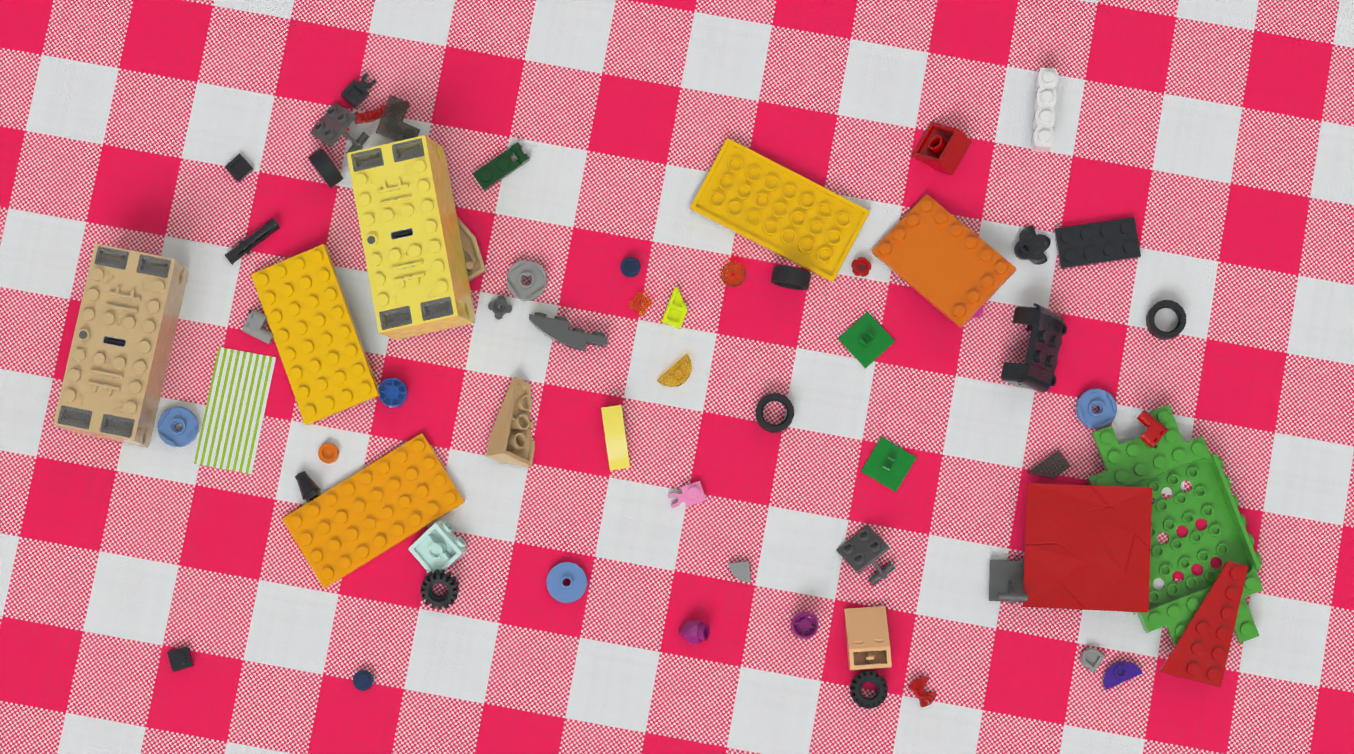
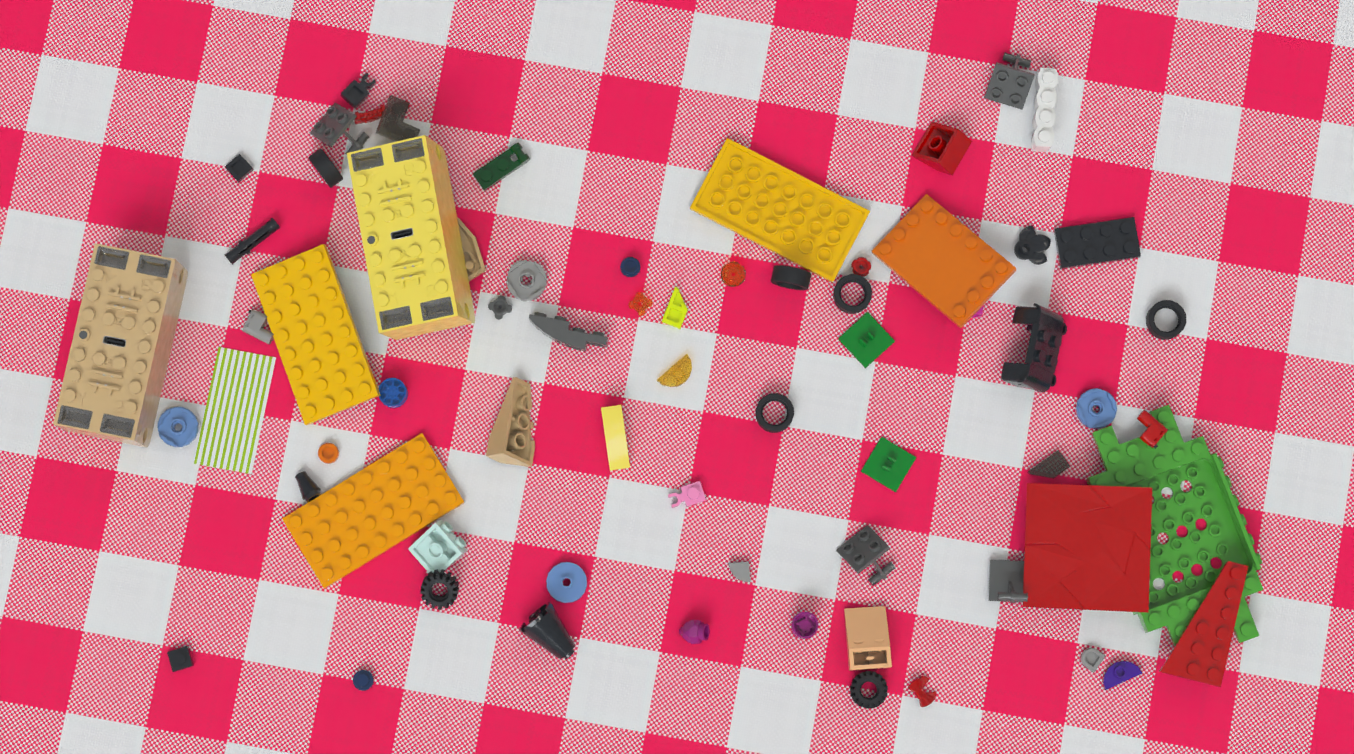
(549, 632): none -> black cone
(856, 279): none -> black tyre
(1010, 84): none -> dark grey plate

